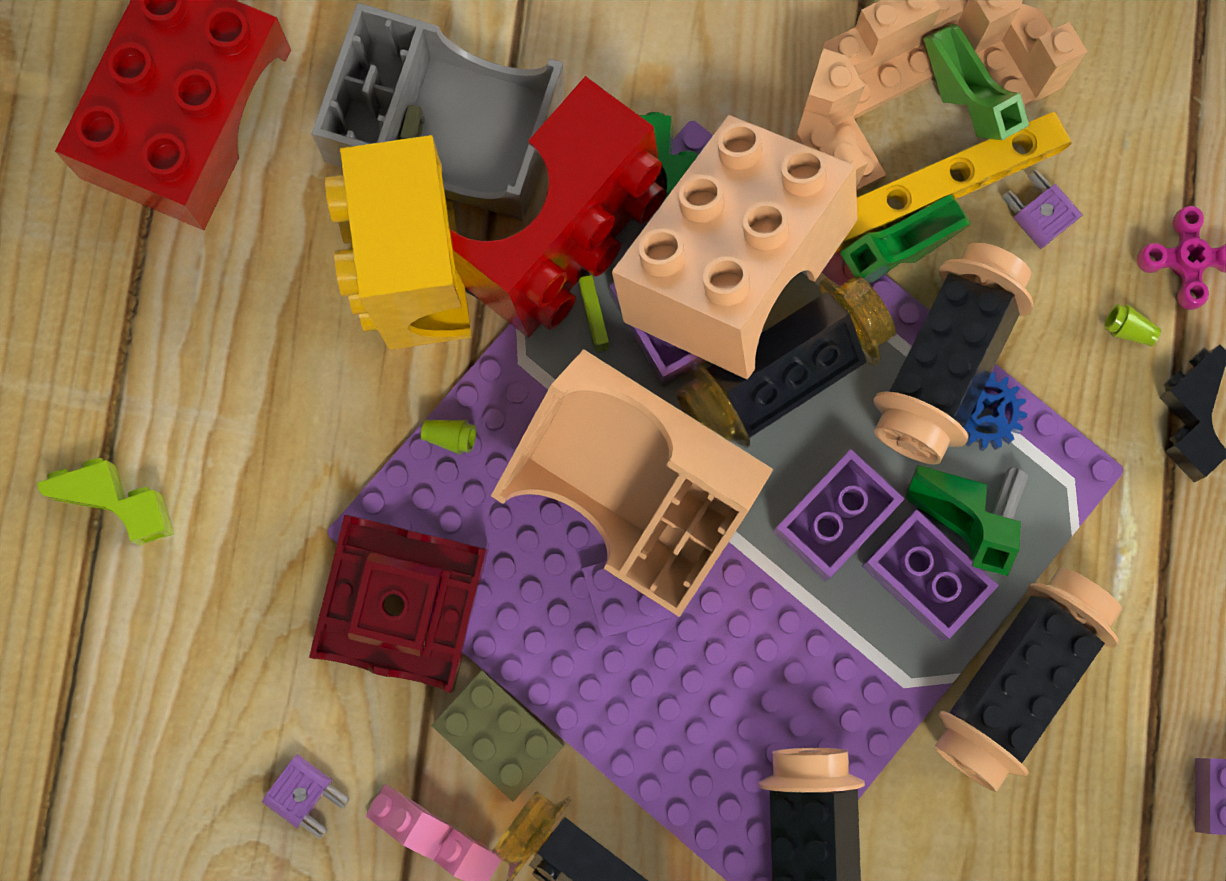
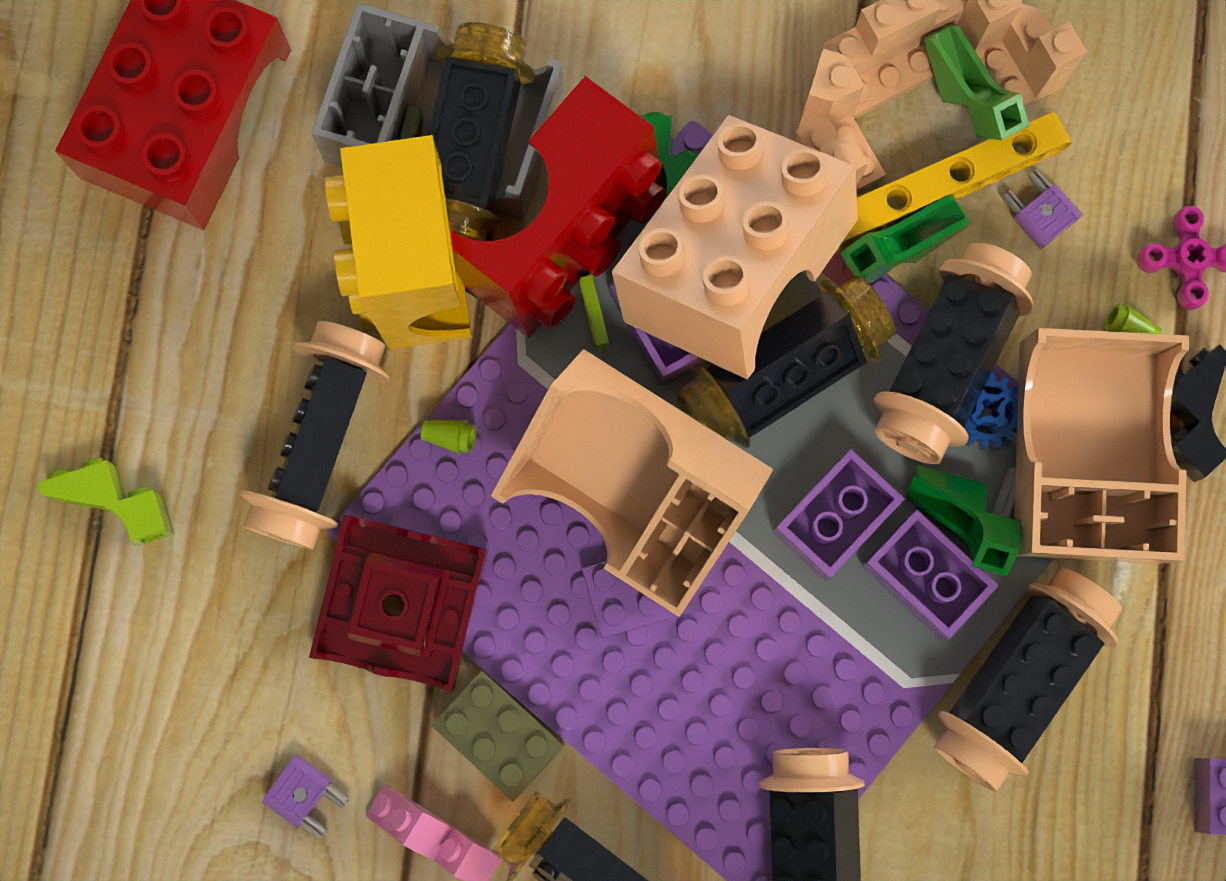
(345, 362): none -> brick
(476, 119): none -> black brick
(1098, 447): none -> light nougat piece

